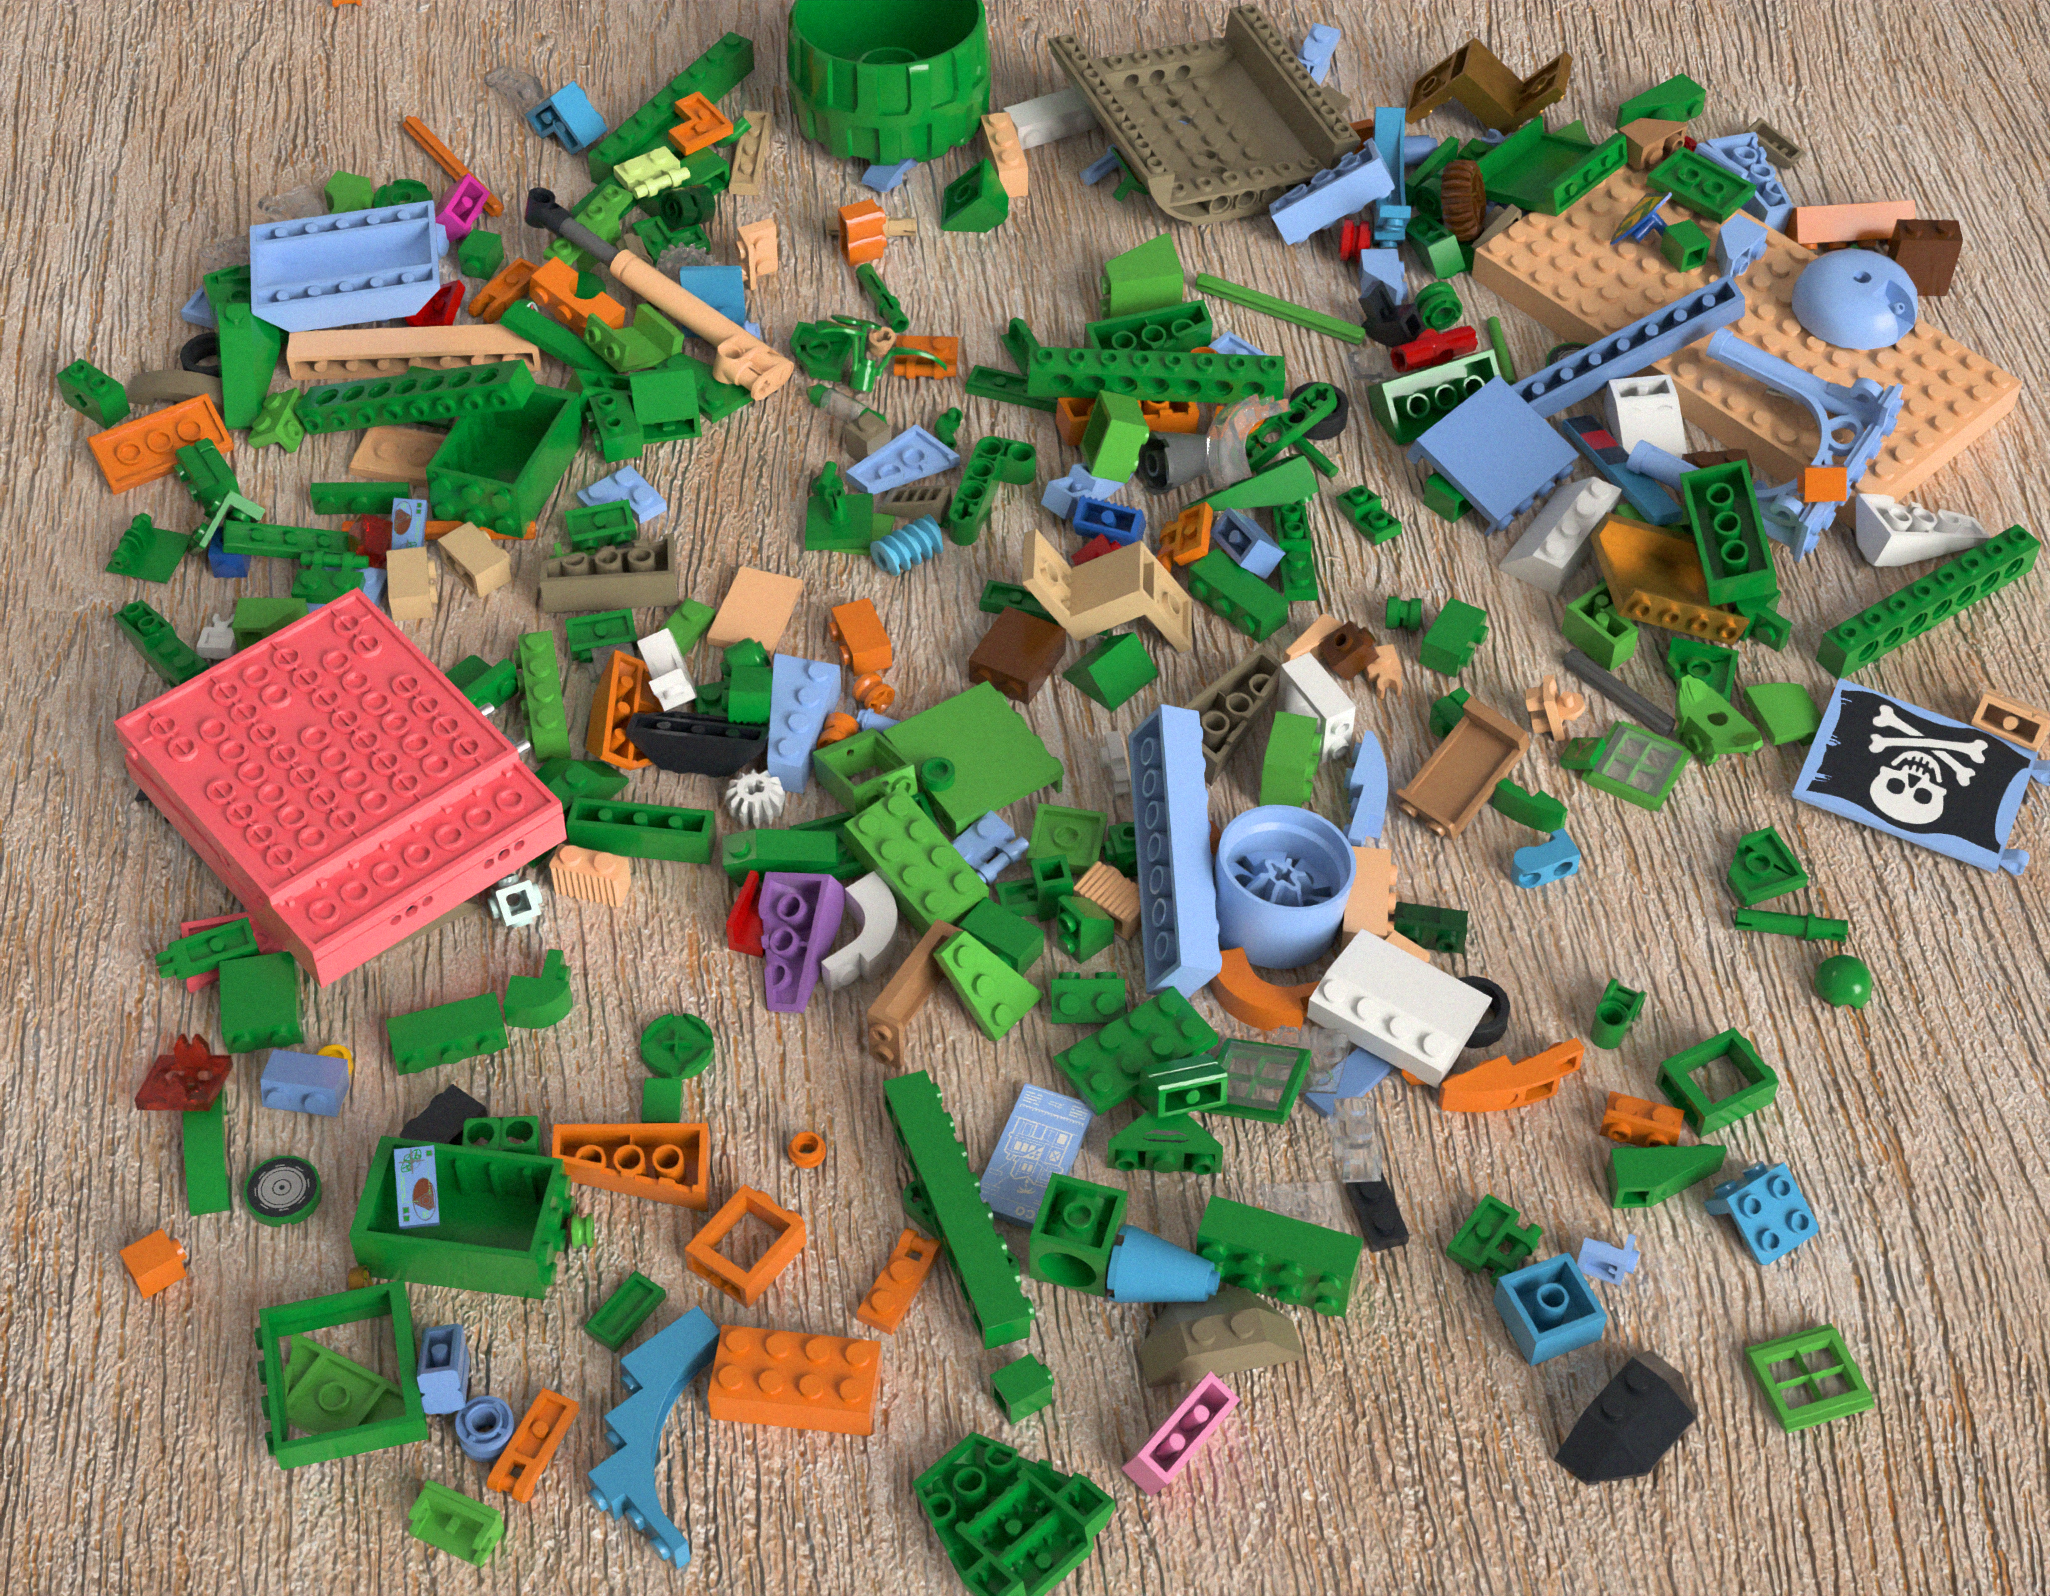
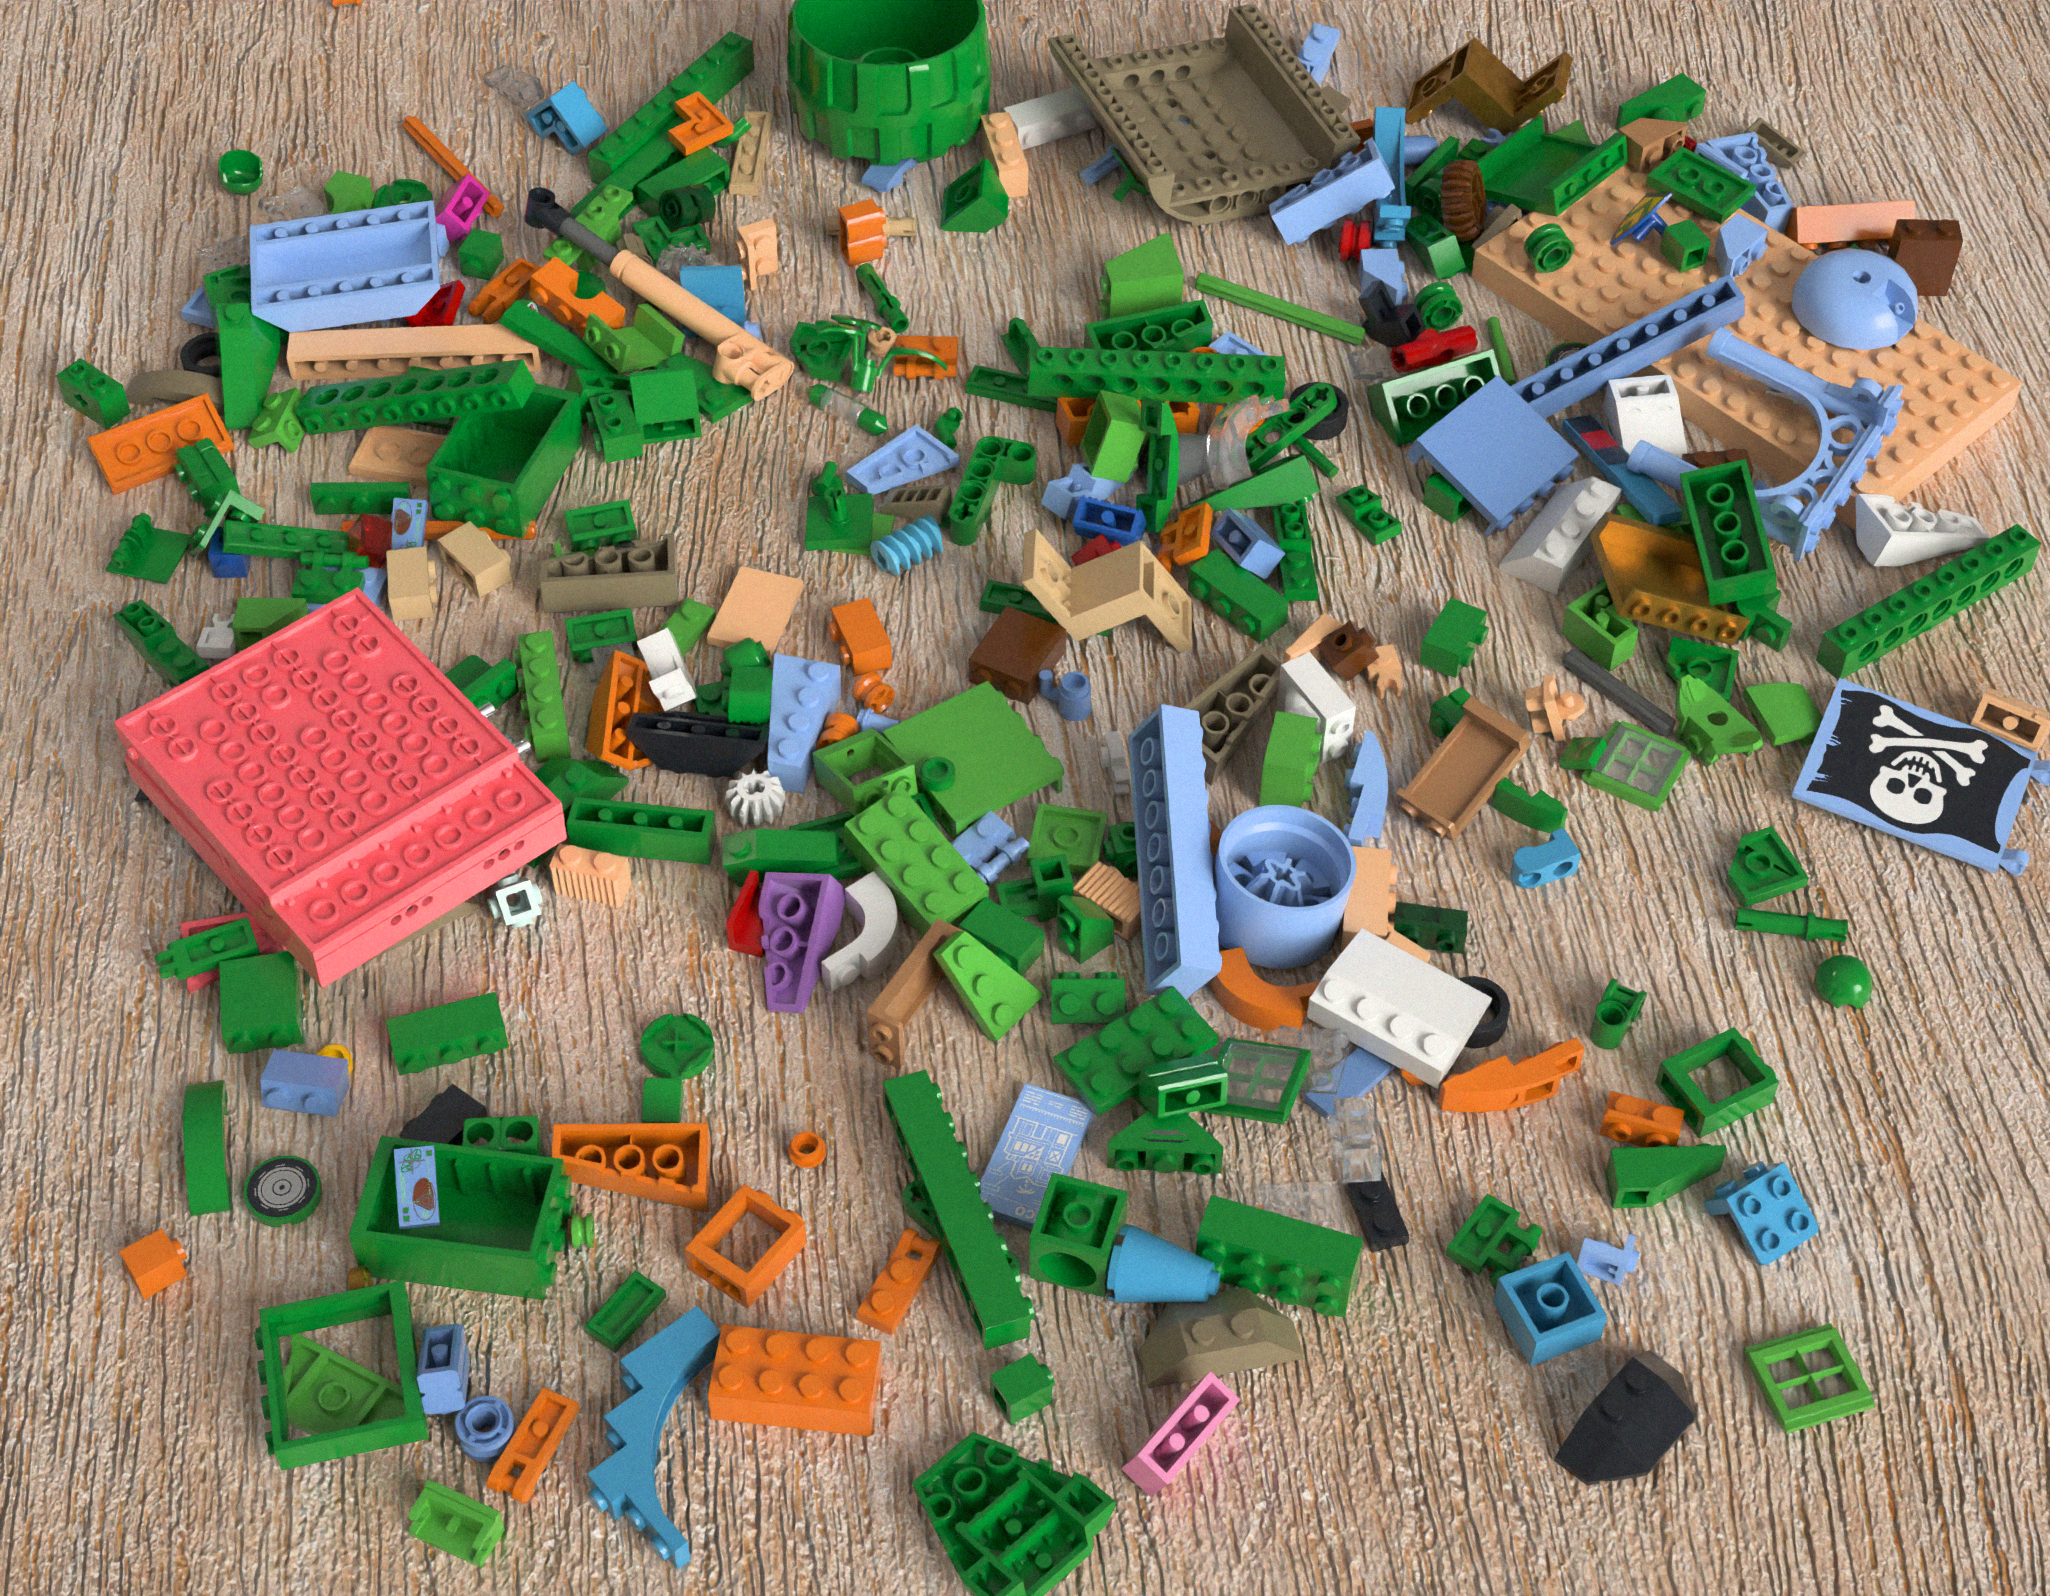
(174, 1094): clear red piece -> none
(240, 172): none -> green hair
(543, 1000): green brick -> none
(624, 485): light blue plate -> none
(651, 173): yellowish green plate -> none
(866, 436): dark tan brick -> none
(1072, 696): none -> medium blue piece
(1113, 670): green slope -> none
(1162, 463): none -> green slope
(1403, 613): green wheel -> none
(1548, 248): none -> green wheel
(1823, 483): orange piece -> none

